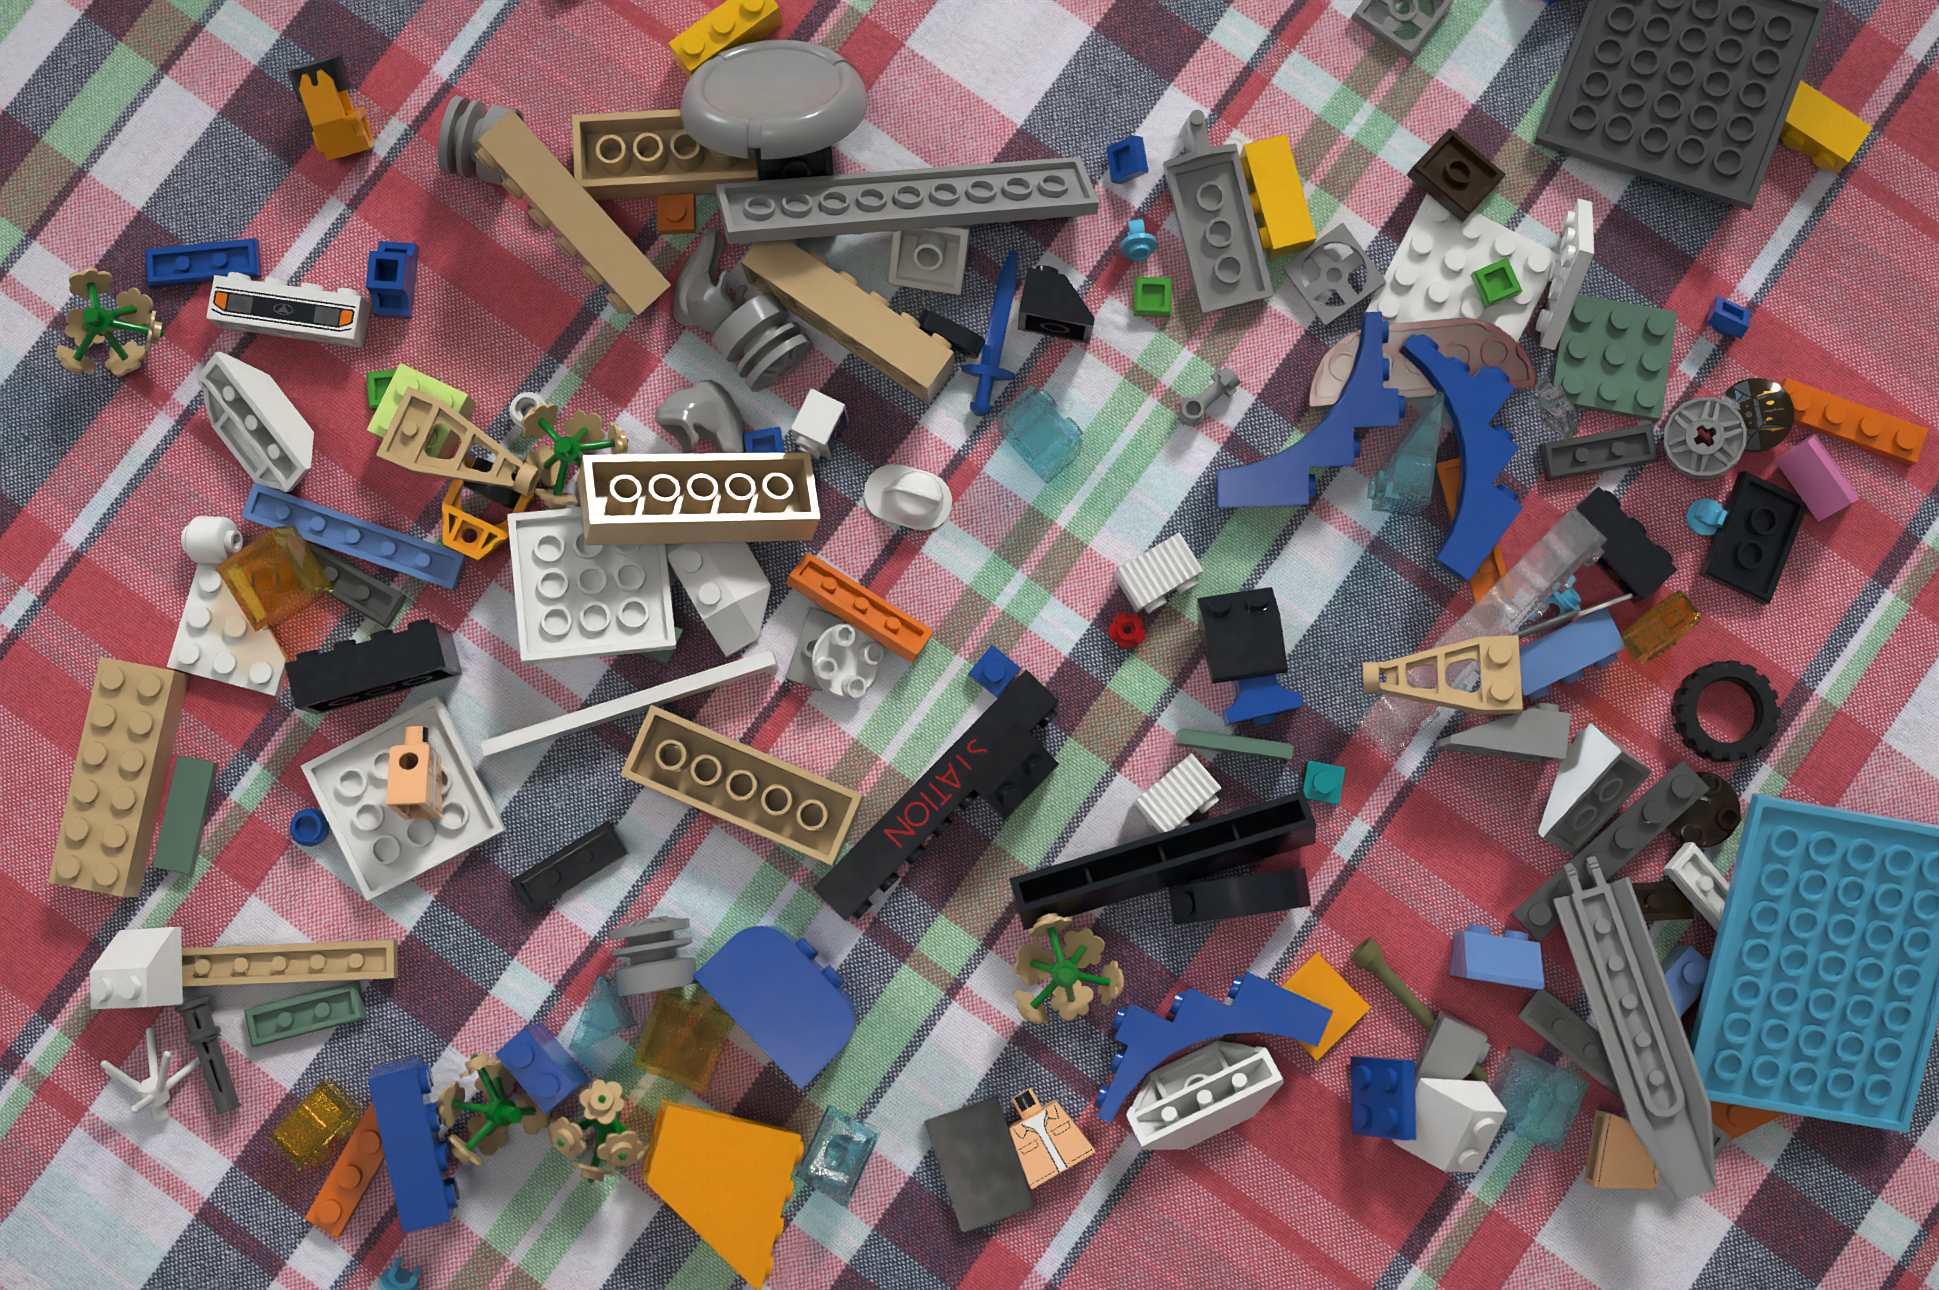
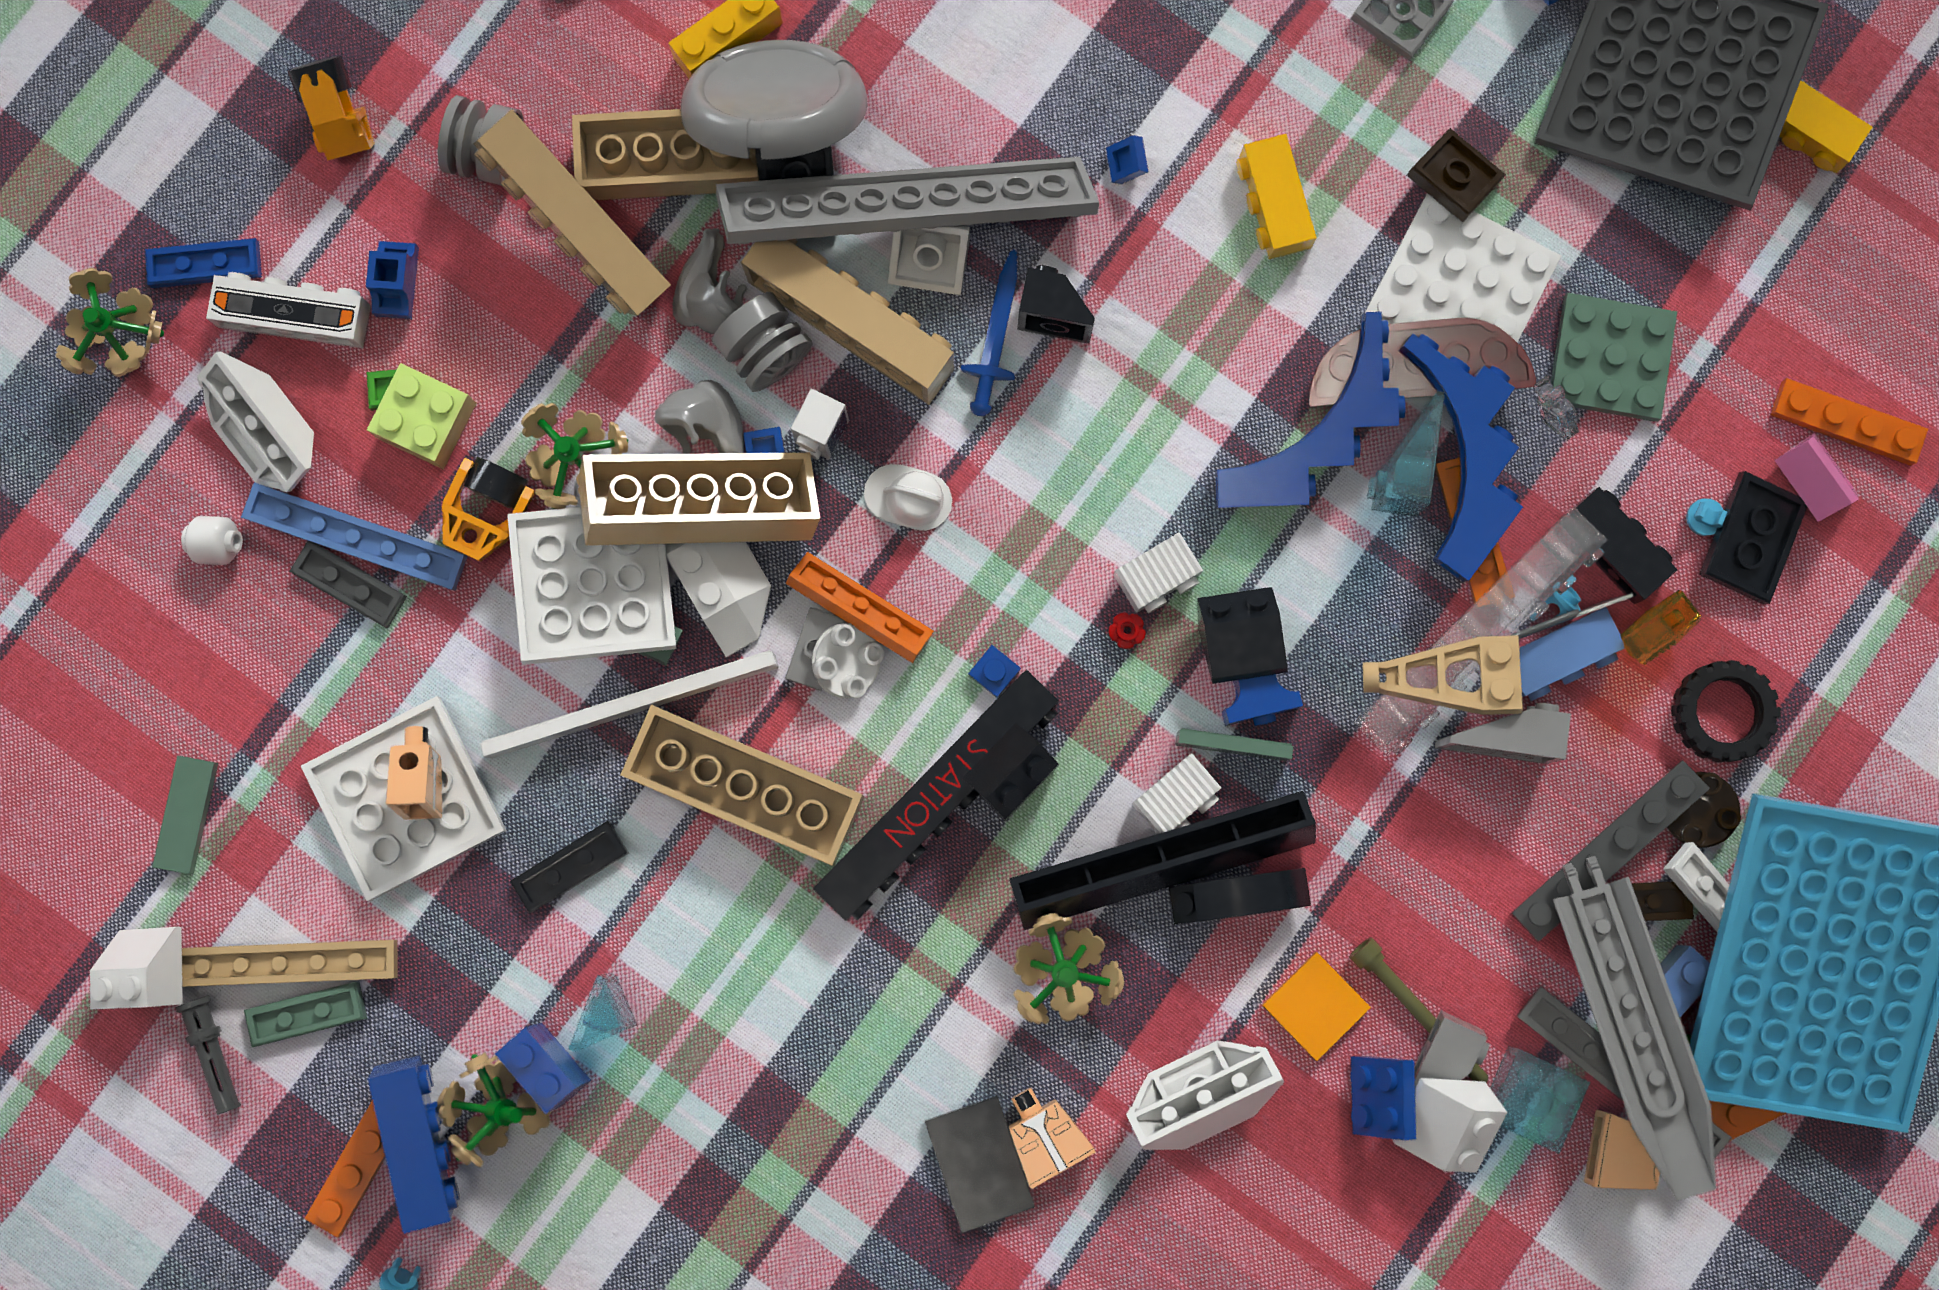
(119, 778): tan brick -> none
(155, 1089): white plant -> none
(220, 641): white plate -> none
(274, 578): clear yellow brick -> none
(309, 827): blue plate -> none
(316, 1124): clear yellow brick -> none
(373, 667): black brick -> none
(412, 429): tan plate -> none
(520, 402): white plate -> none
(603, 1113): tan plant -> none
(652, 956): light grey wheel -> none
(676, 214): orange plate -> none
(683, 1041): clear yellow brick -> none
(725, 1180): light orange slope -> none
(782, 998): blue brick -> none
(838, 1154): clear light blue slope -> none
(961, 338): black beam -> none
(1040, 433): clear light blue brick -> none
(1137, 244): medium azure plate -> none
(1152, 297): bright green tile -> none
(1193, 408): light grey bar -> none
(1216, 221): light grey hinge -> none
(1254, 1008): blue arch -> none
(1316, 251): light grey piece -> none
(1323, 782): teal plate -> none
(1496, 283): bright green tile -> none
(1497, 958): medium blue slope -> none
(1567, 273): white plate -> none
(1589, 788): light grey slope -> none
(1598, 453): dark grey tile -> none
(1700, 461): light grey wheel -> none
(1728, 317): blue plate -> none
(1765, 411): dish -> none

